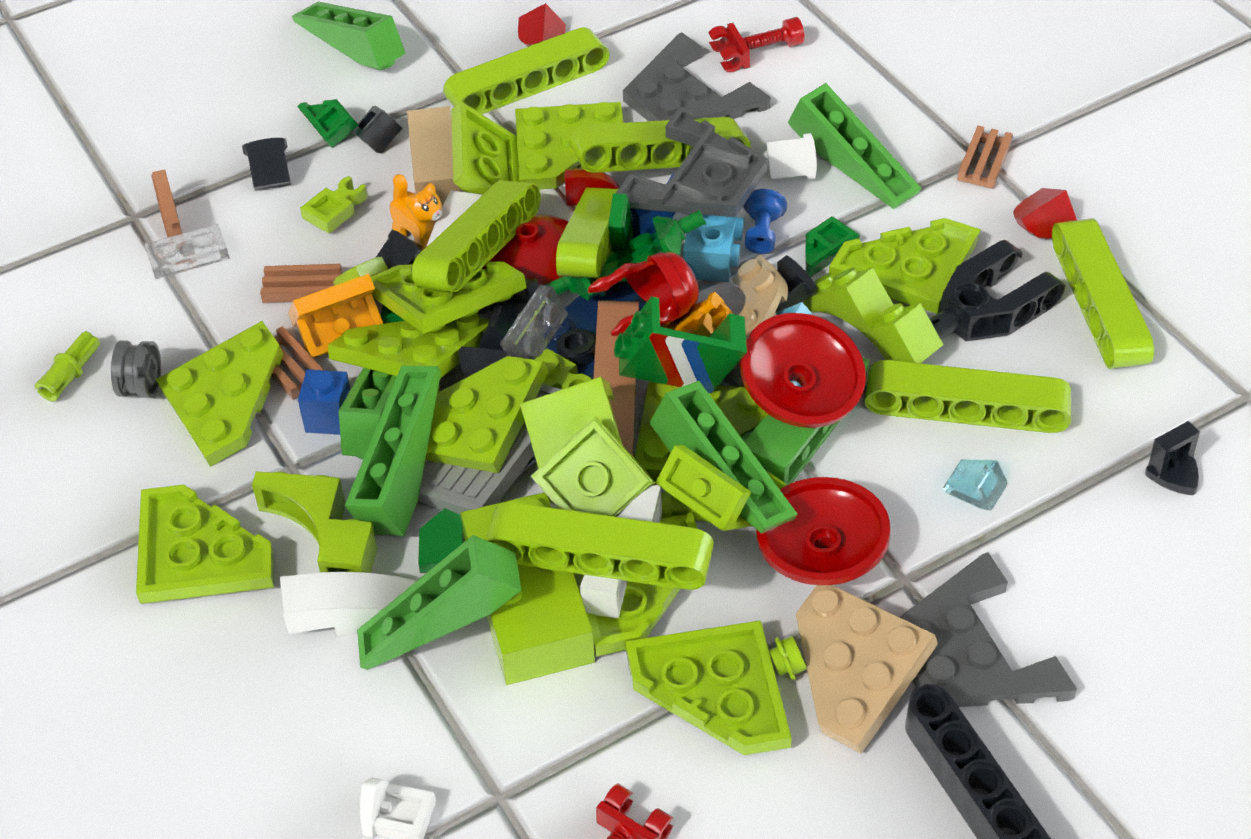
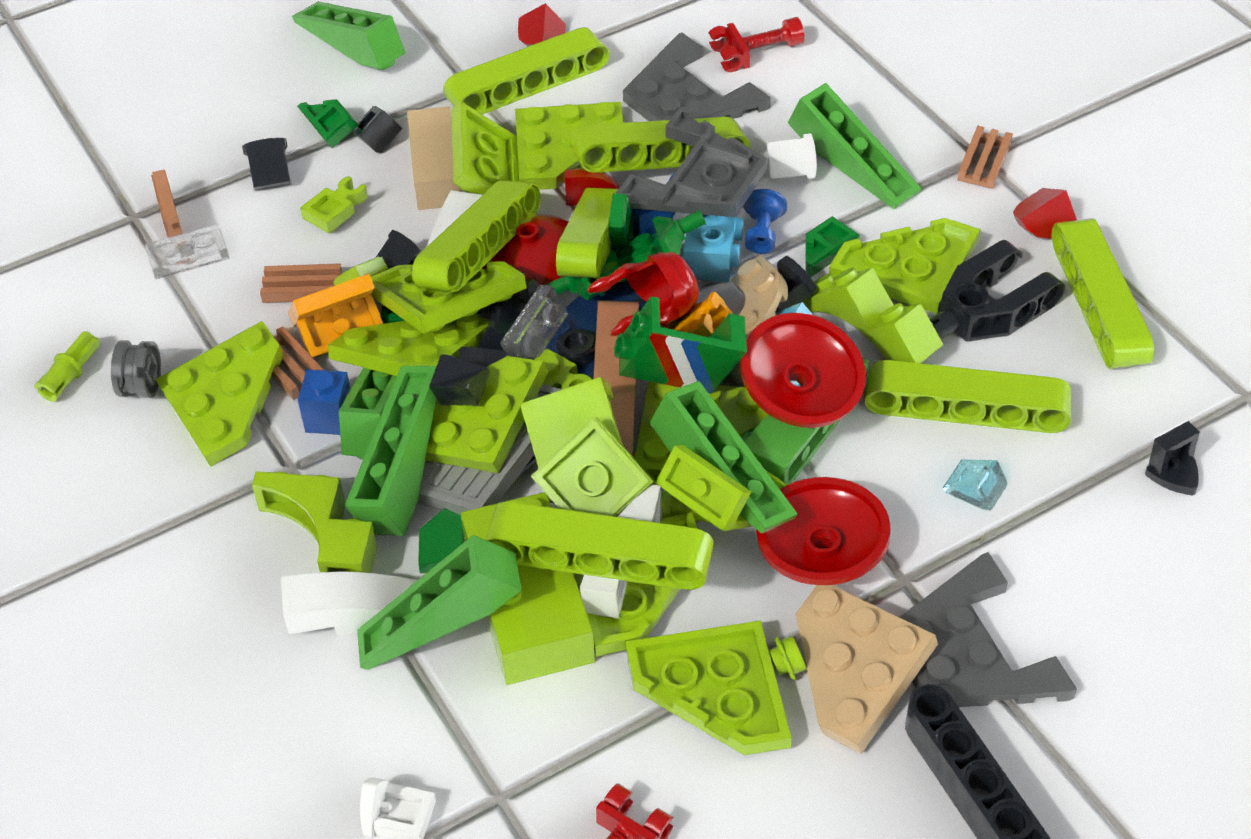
(195, 549): lime plate -> none
(414, 211): light orange animal -> none
(458, 381): none -> black slope

